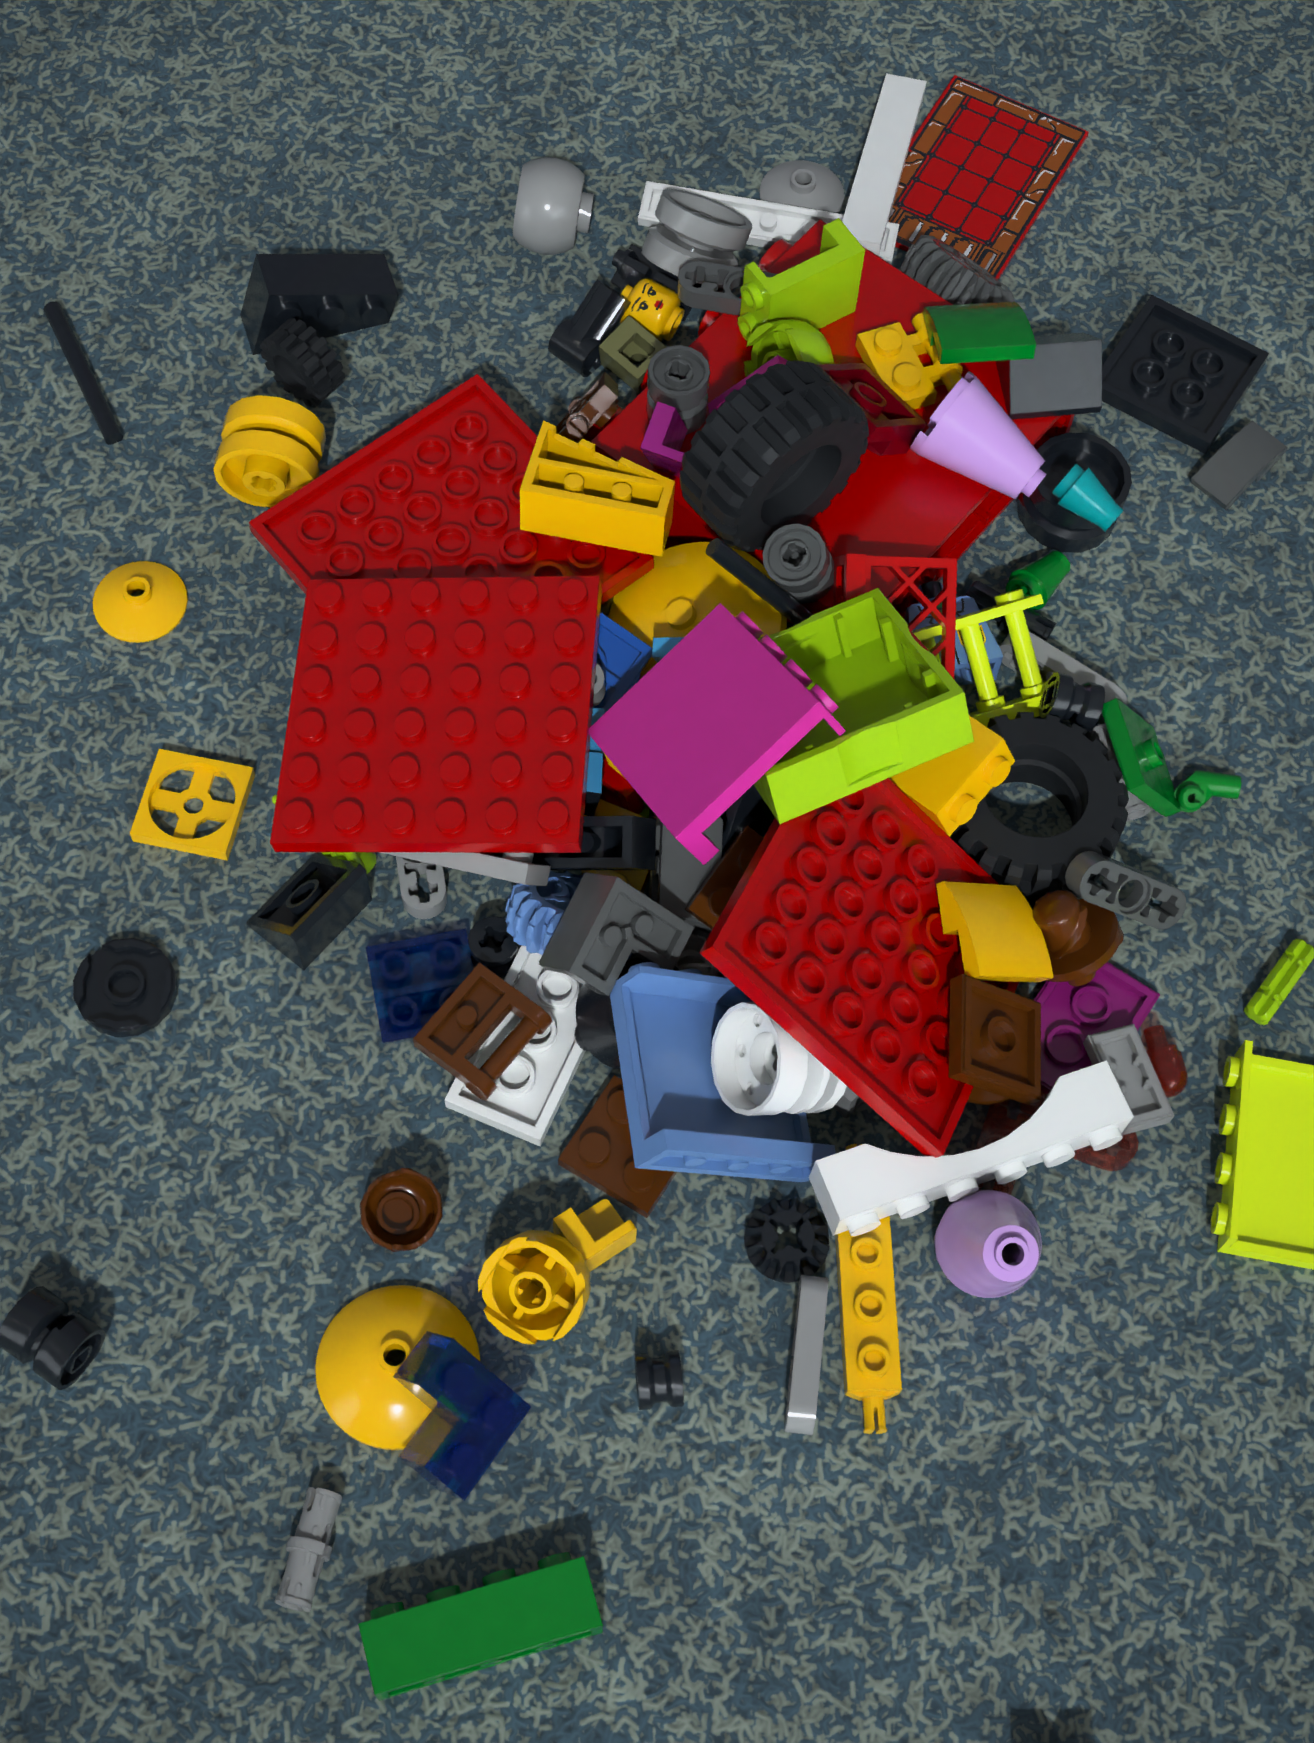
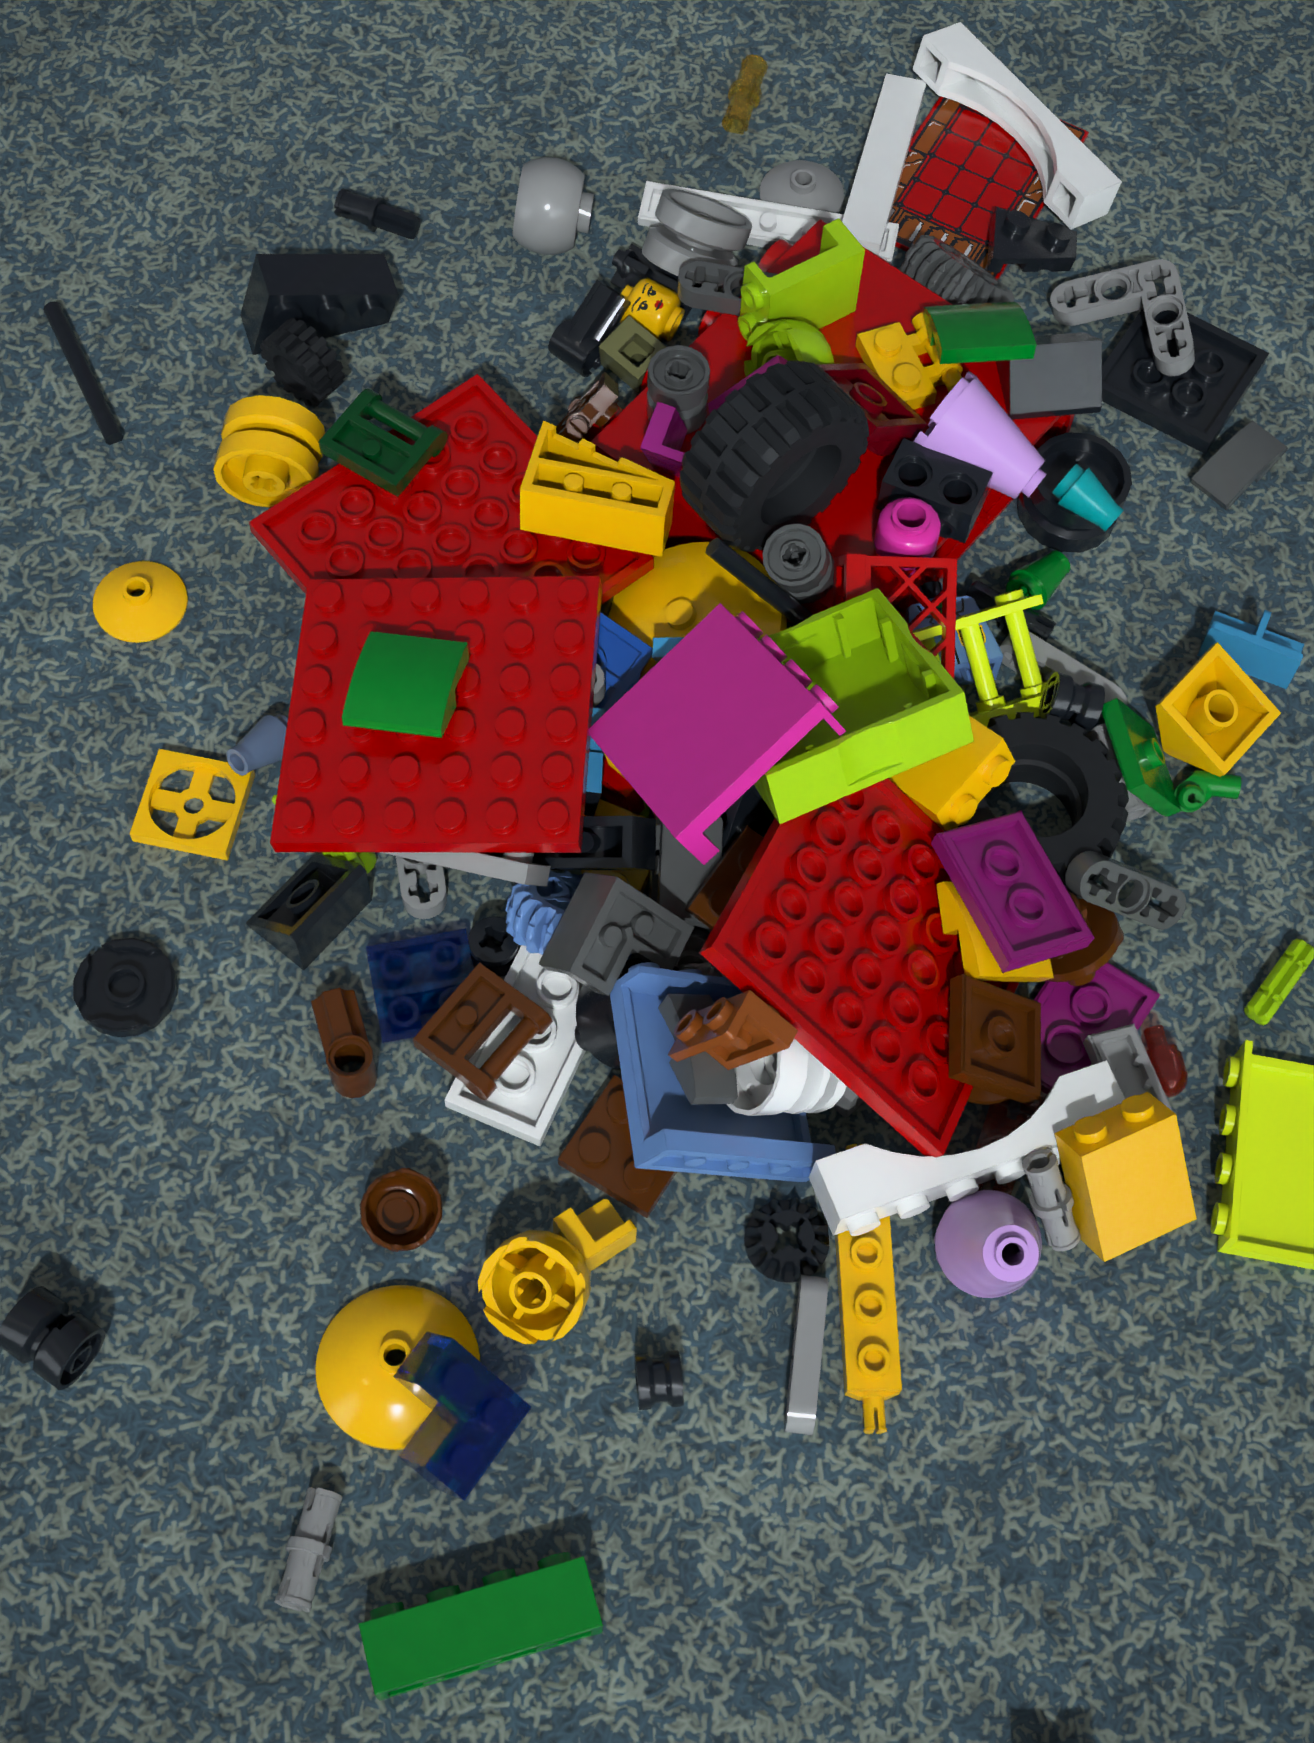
(260, 746): none -> sand blue cone
(344, 1041): none -> reddish brown piece
(376, 214): none -> black axle
(376, 452): none -> dark green plate
(405, 684): none -> green slope
(700, 1075): none -> dark grey slope
(733, 1031): none -> dark orange bracket
(744, 94): none -> clear yellow pin
(907, 529): none -> dark pink head
(937, 481): none -> black brick
(964, 70): none -> white arch
(1012, 891): none -> magenta tile
(1029, 242): none -> black wing
(1051, 1200): none -> light grey pin
(1126, 1175): none -> yellow brick
(1140, 295): none -> light grey beam
(1213, 714): none -> yellow slope
(1255, 648): none -> dark azure panel

